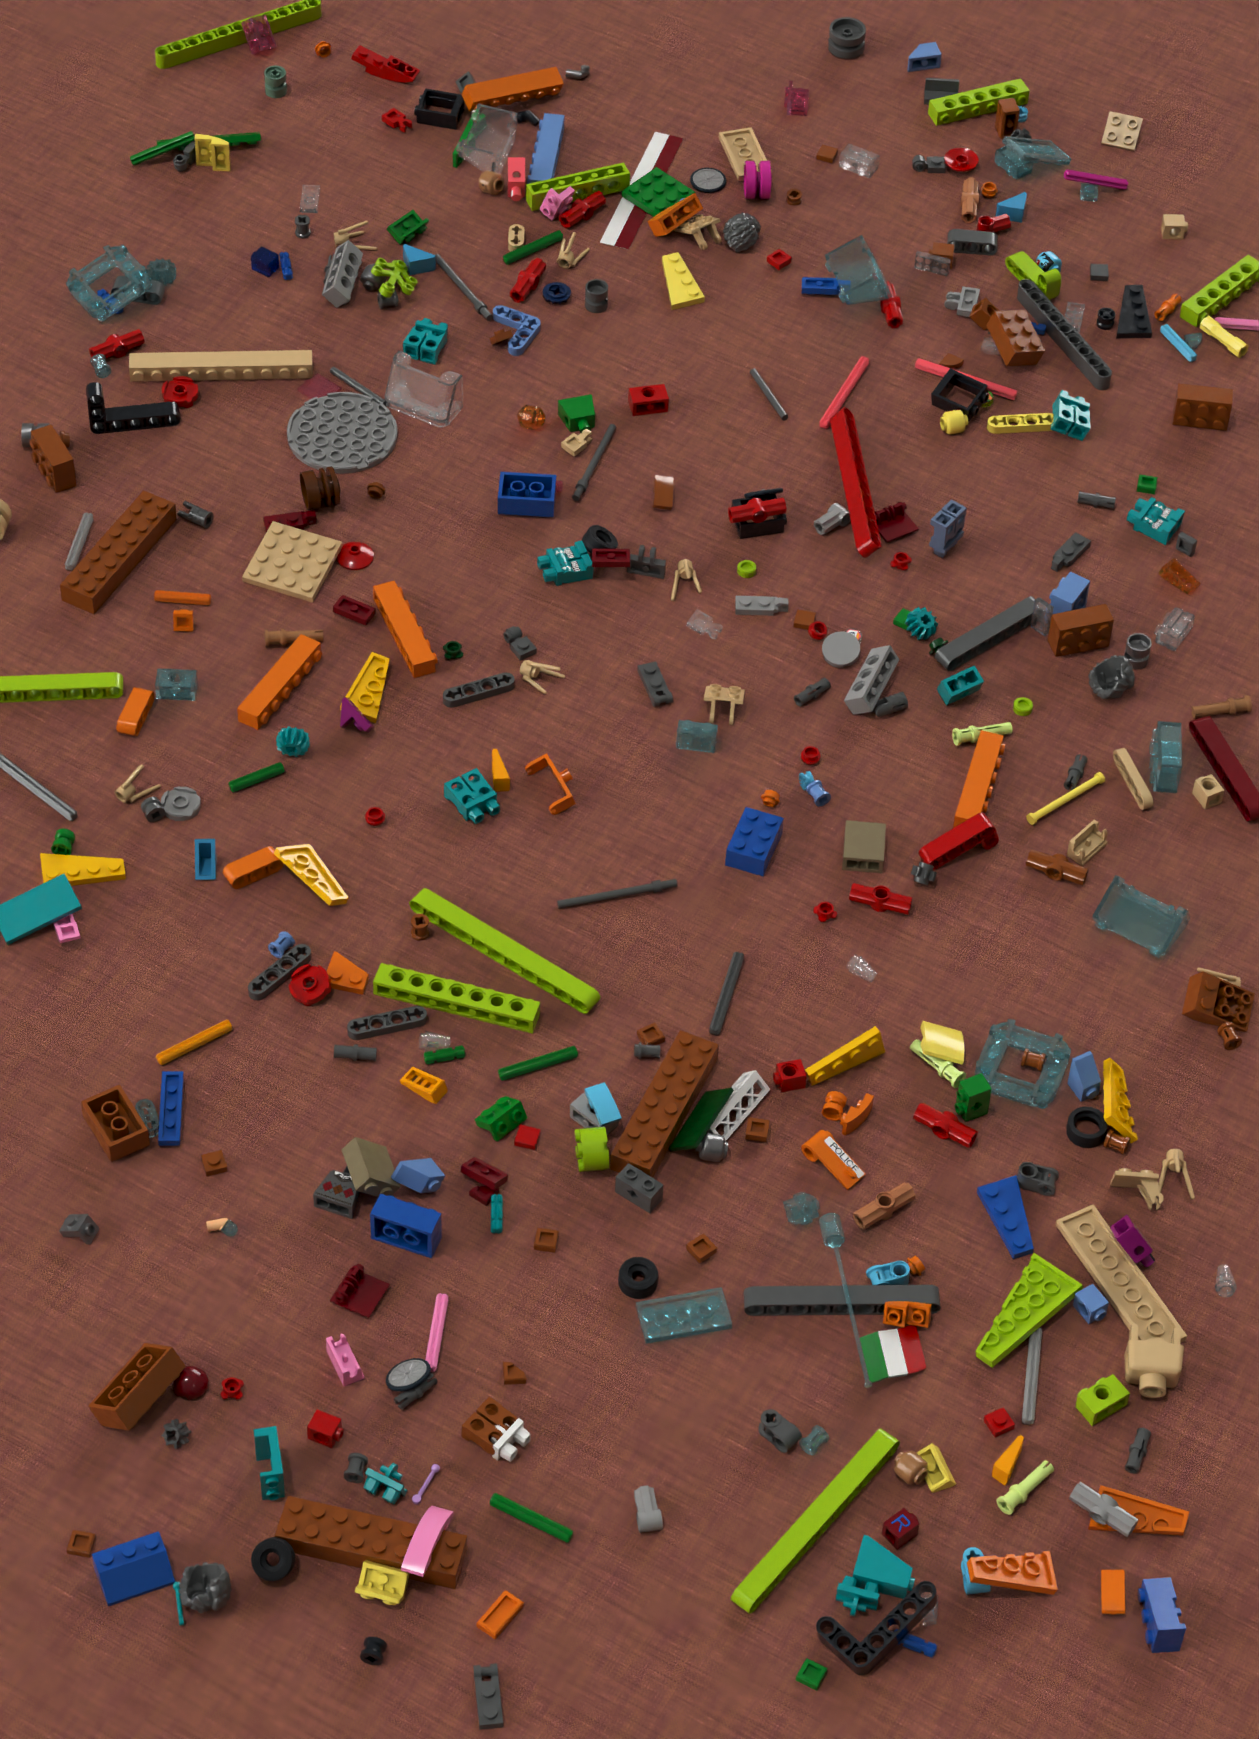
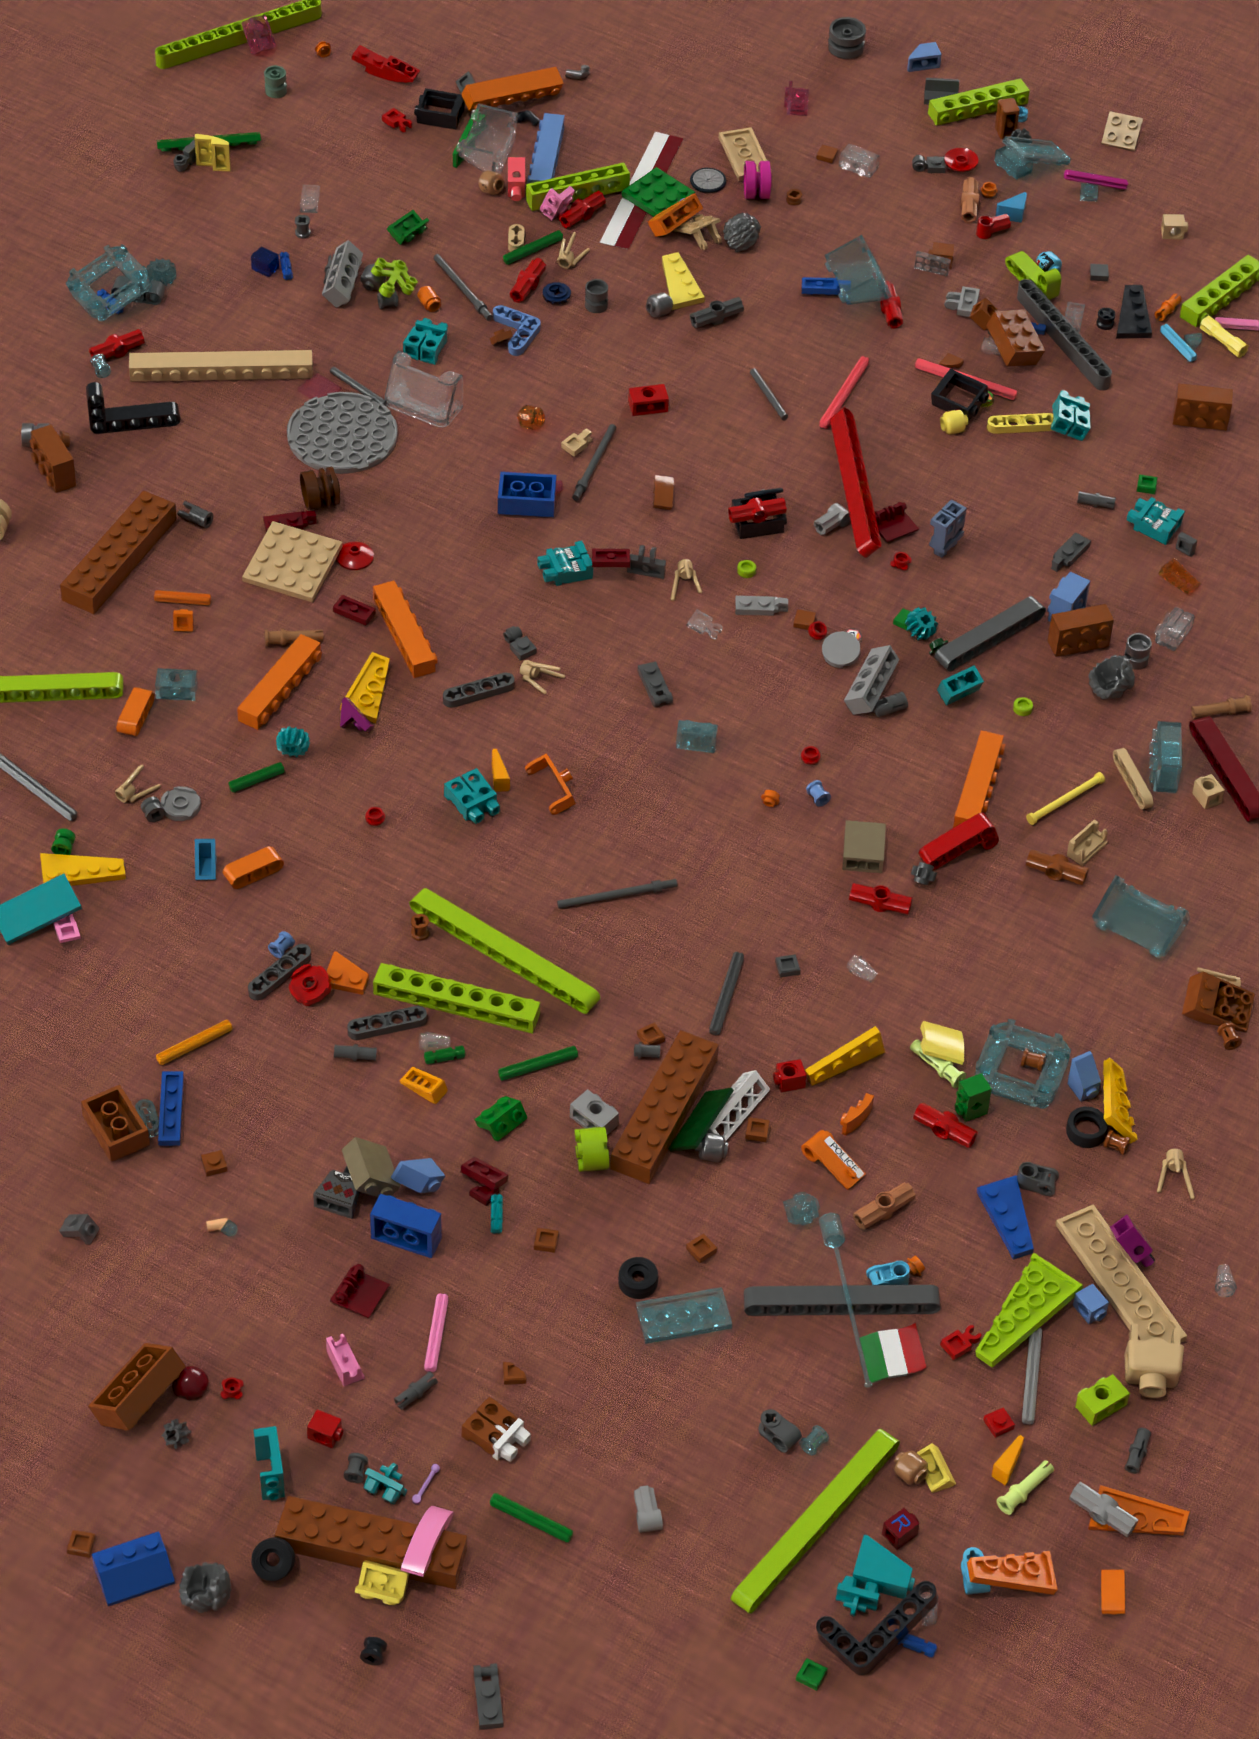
(79, 541): light grey axle -> none
(162, 148): green axle -> none
(179, 1605): teal hinge -> none
(185, 399): red plate -> none
(313, 872): yellow wing -> none
(343, 235): tan plant -> none
(375, 490): dark orange plate -> none
(408, 1374): light grey wheel -> none
(418, 260): dark azure slope -> none
(429, 298): none -> orange brick
(452, 650): dark green plate -> none
(500, 1614): orange tile -> none
(527, 1137): red tile -> none
(577, 413): green torso -> none
(599, 538): black tyre -> none
(603, 1104): medium azure slope -> none
(639, 1188): dark grey brick -> none
(659, 304): none -> flat silver head
(716, 312): none -> dark grey piece
(716, 692): tan plate -> none
(754, 841): blue brick -> none
(779, 259): red plate -> none
(787, 965): none -> dark grey tile
(803, 697): dark grey pin -> none
(805, 779): medium azure bush -> none
(822, 908): red plate -> none
(834, 1105): orange wheel -> none
(905, 1312): orange slope -> none
(958, 1344): none -> red plate
(972, 733): yellowish green pin -> none
(973, 241): dark grey beam -> none
(1041, 616): clear tile -> none
(1075, 772): dark grey pin -> none
(1144, 1180): tan plate -> none
(1161, 1615): blue wedge -> none

